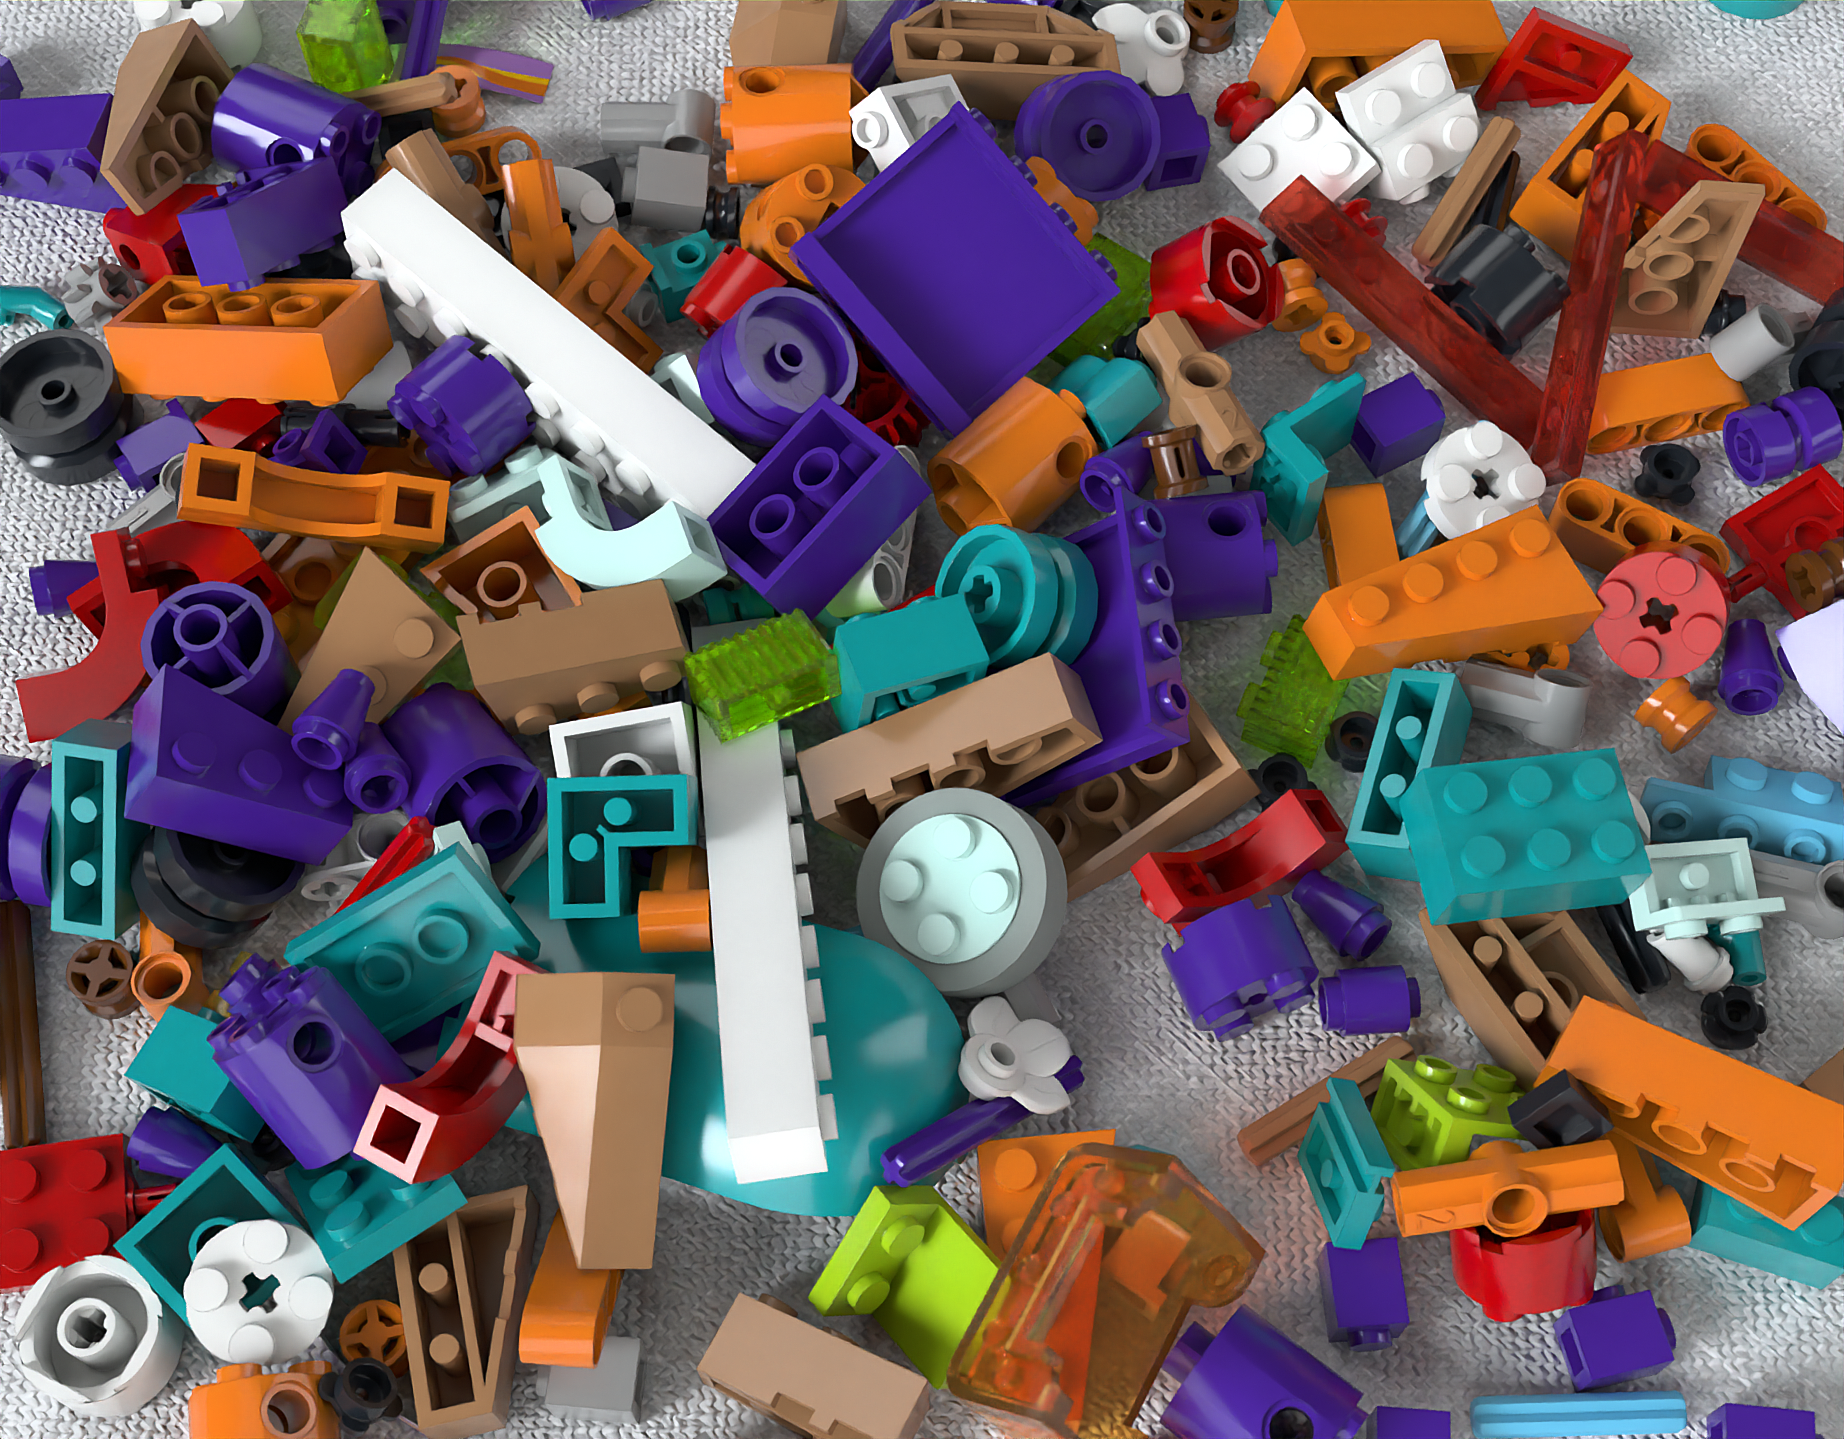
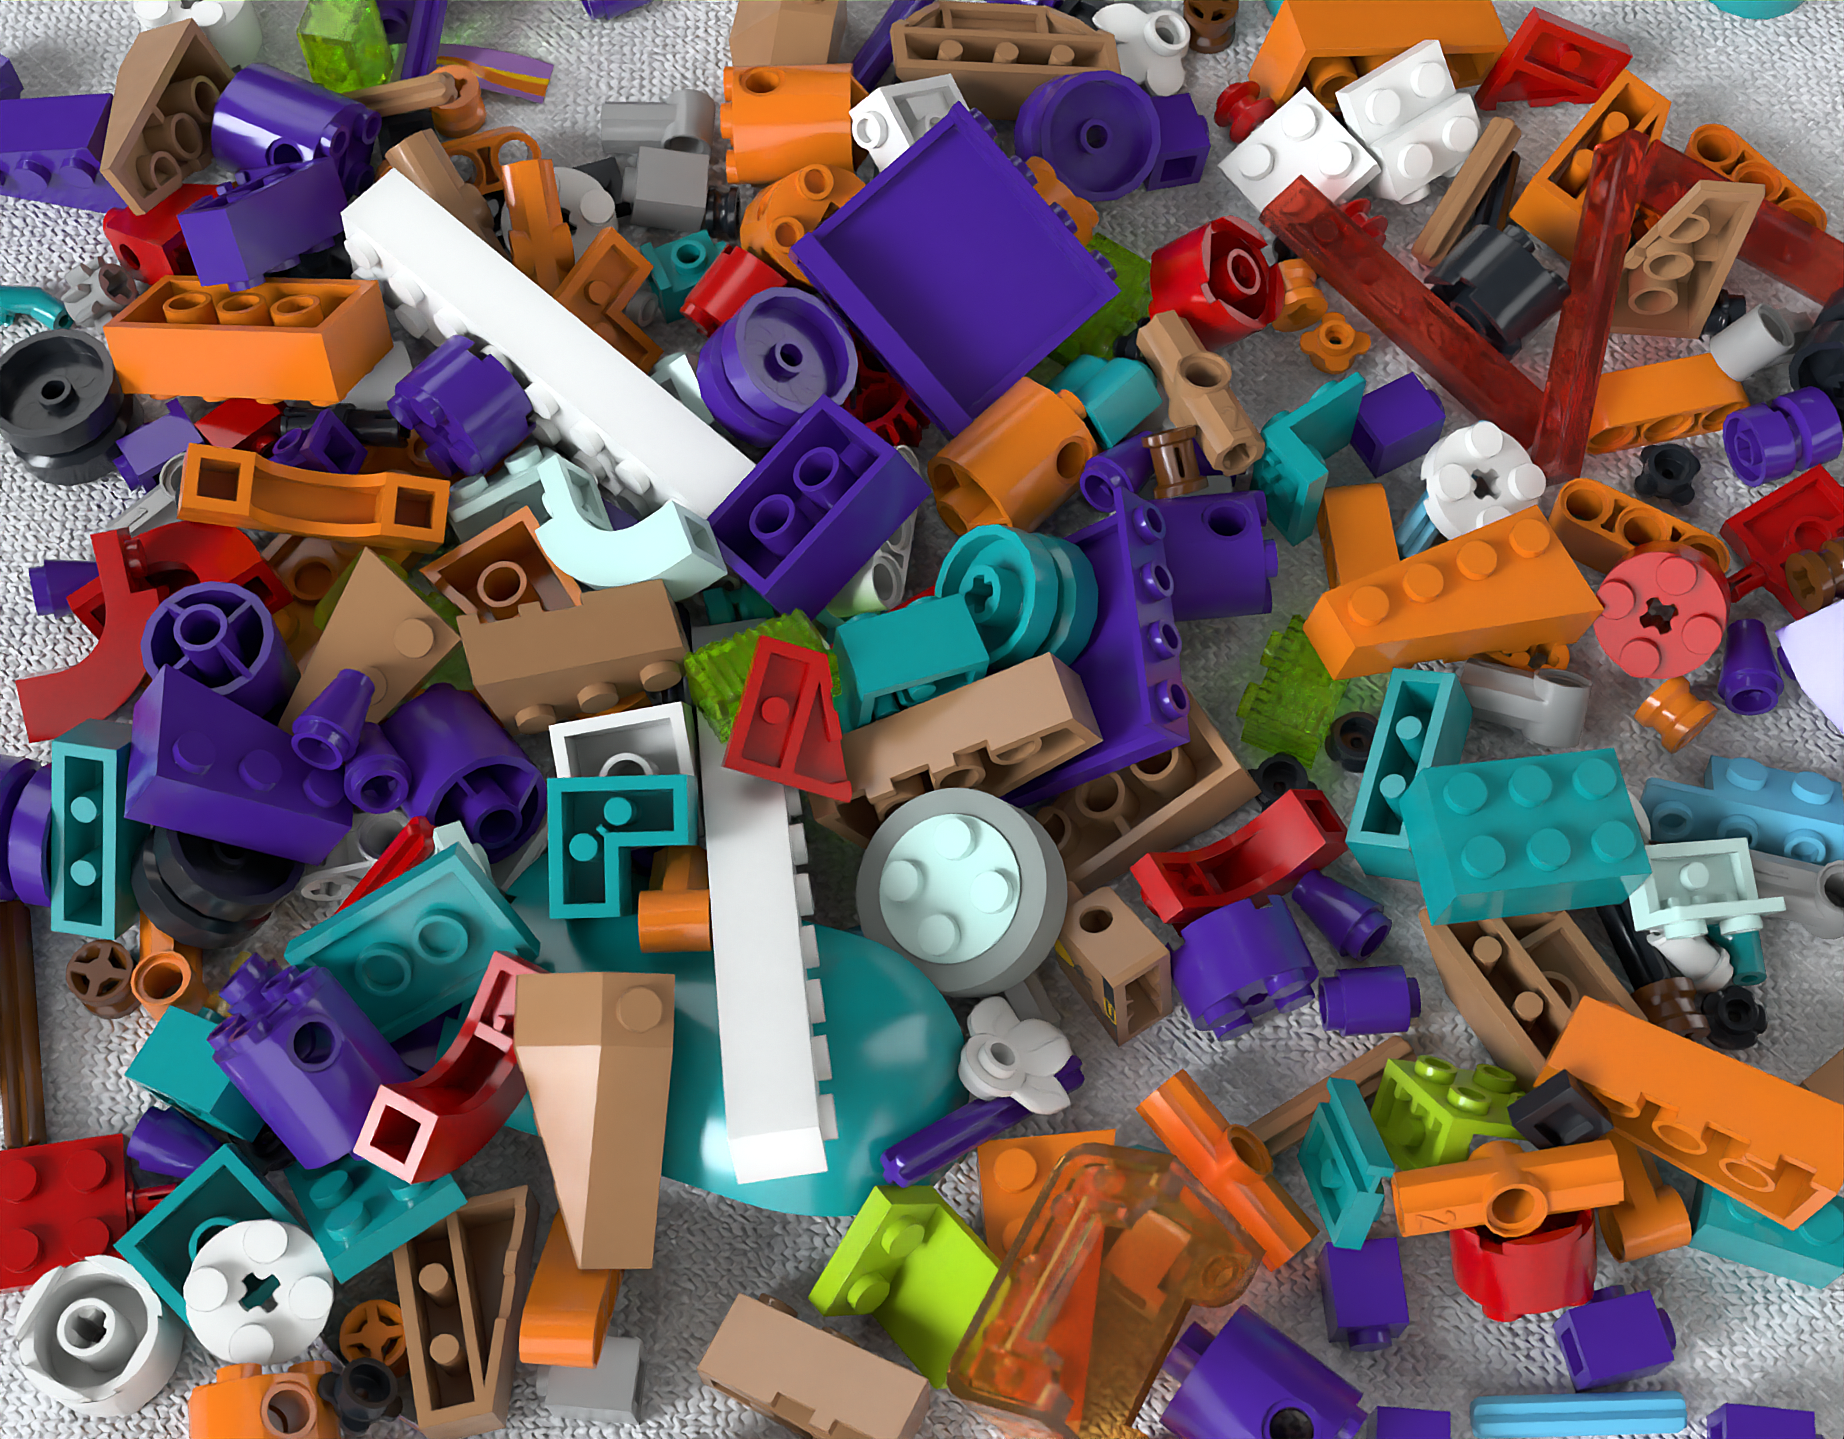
(789, 722): none -> red wing
(1114, 963): none -> medium nougat torso
(1230, 1165): none -> orange piece
(1671, 1007): none -> reddish brown wheel

